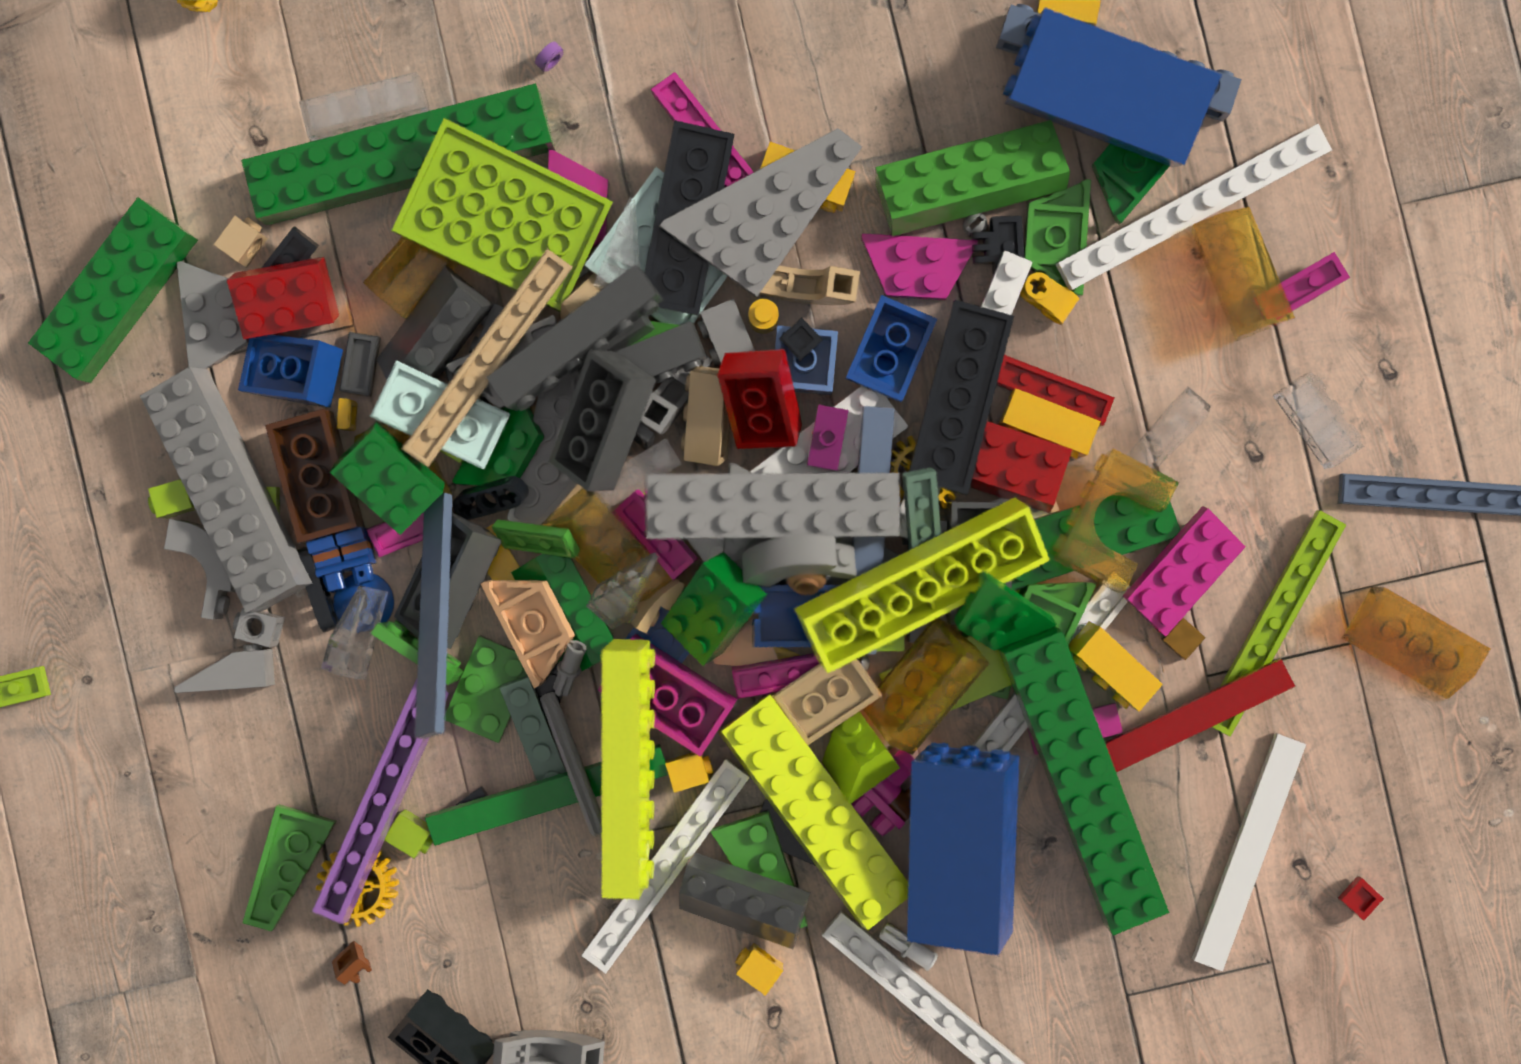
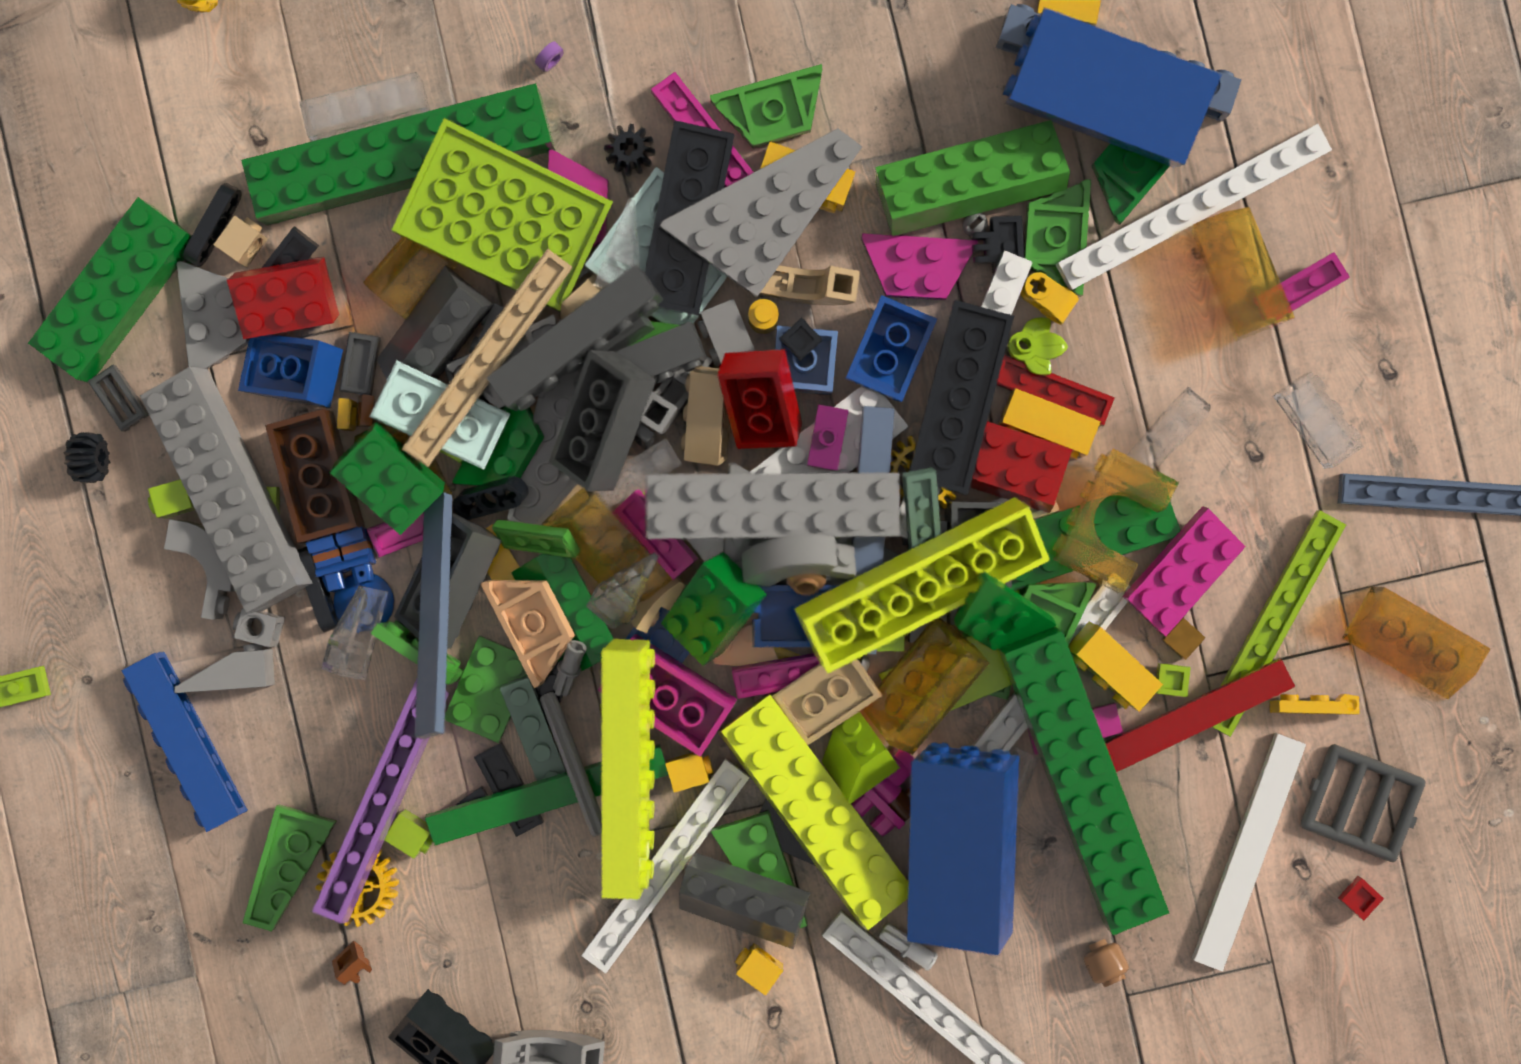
(87, 457): none -> black gear
(133, 418): none -> dark grey tile
(183, 741): none -> blue brick
(212, 224): none -> black beam
(365, 408): none -> dark orange tile
(502, 776): none -> black tile
(621, 143): none -> black gear
(772, 107): none -> bright green wing
(1041, 346): none -> lime plate
(1106, 963): none -> medium nougat head
(1174, 679): none -> lime plate
(1317, 705): none -> yellow hinge
(1336, 831): none -> dark grey bar

